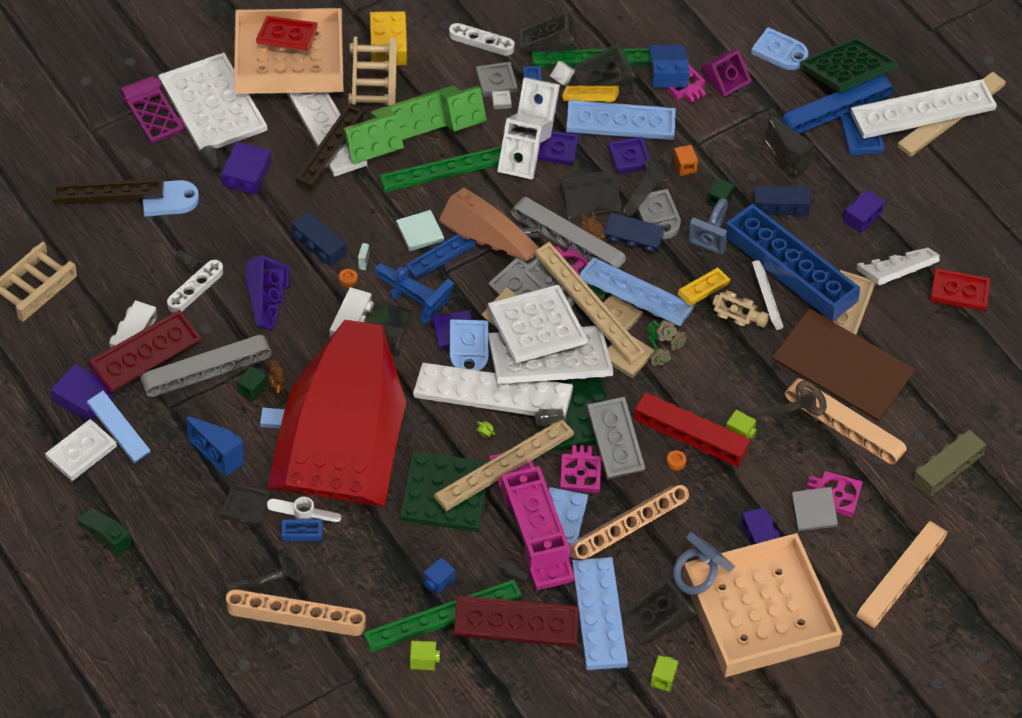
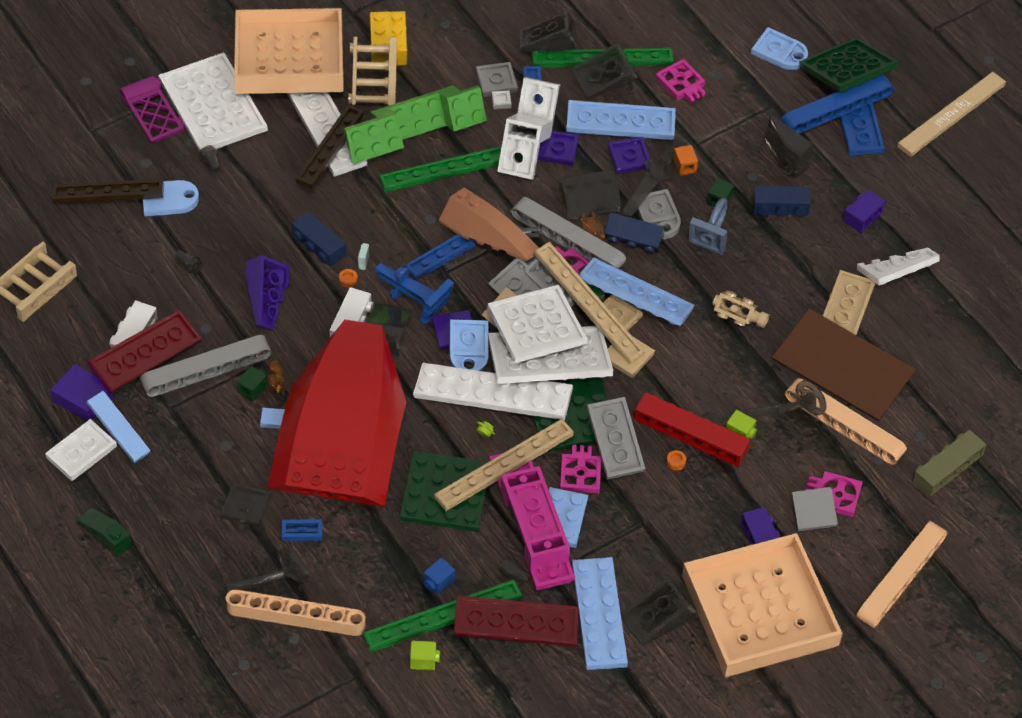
(192, 284): white beam -> none
(216, 444): blue slope -> none
(246, 168): dark purple brick -> none
(287, 33): red tile -> none
(292, 508): white piece -> none
(420, 230): light aqua tile -> none
(482, 37): white beam -> none
(546, 417): clear smoke cone -> none
(562, 73): white plate -> none
(591, 93): yellow plate -> none
(637, 521): light nougat beam -> none
(662, 332): dark tan plant -> none
(664, 673): lime brick -> none
(669, 66): blue slope -> none
(703, 286): yellow plate -> none
(706, 553): sand blue tile -> none
(726, 72): magenta slope -> none
(767, 294): white tile -> none
(792, 262): blue brick -> none
(923, 108): white plate -> none
(960, 289): red tile -> none

